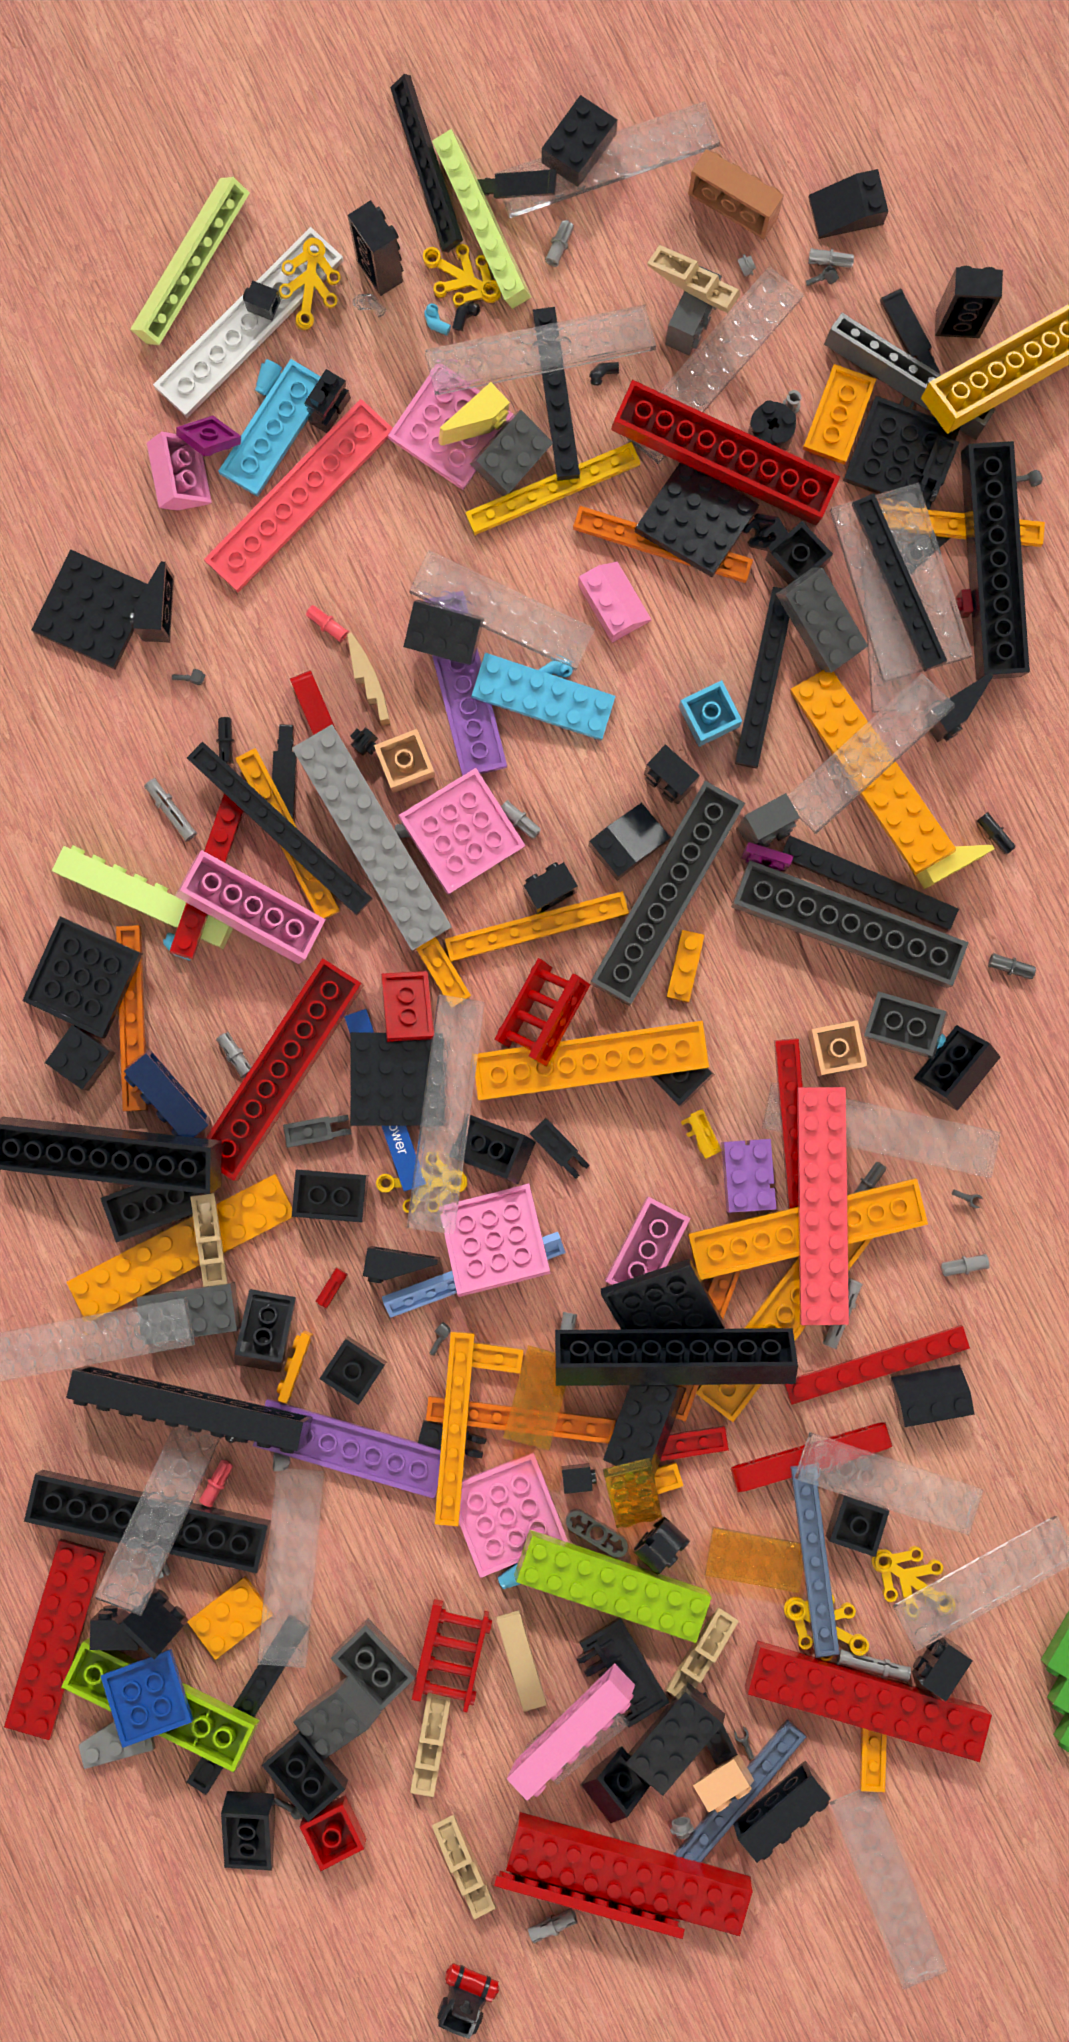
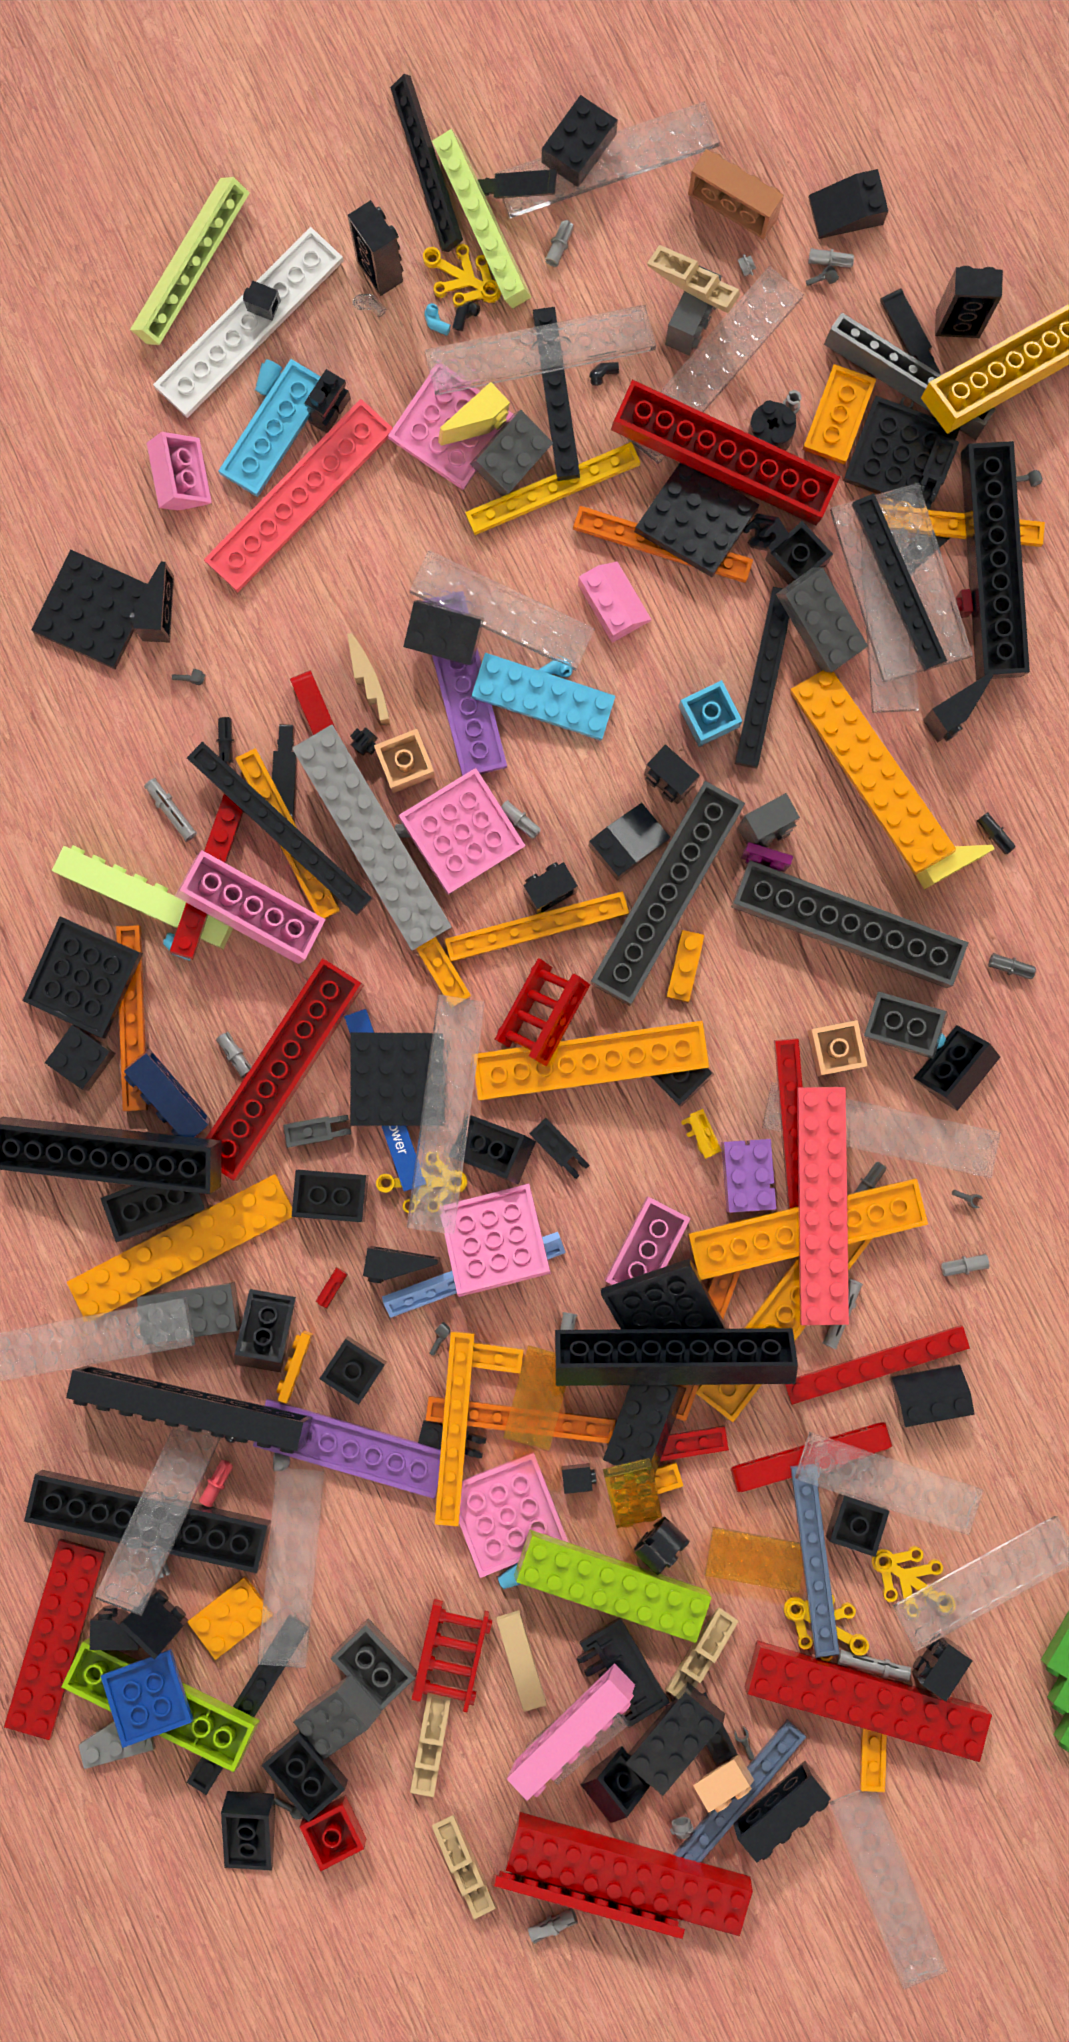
(208, 436): magenta plate -> none
(208, 1239): tan slope -> none
(310, 280): yellow plant -> none
(327, 623): coral axle -> none
(407, 1006): plate -> none
(467, 1995): black piece -> none
(595, 1523): dark grey beam -> none
(869, 752): clear plate -> none
(870, 883): black plate -> none

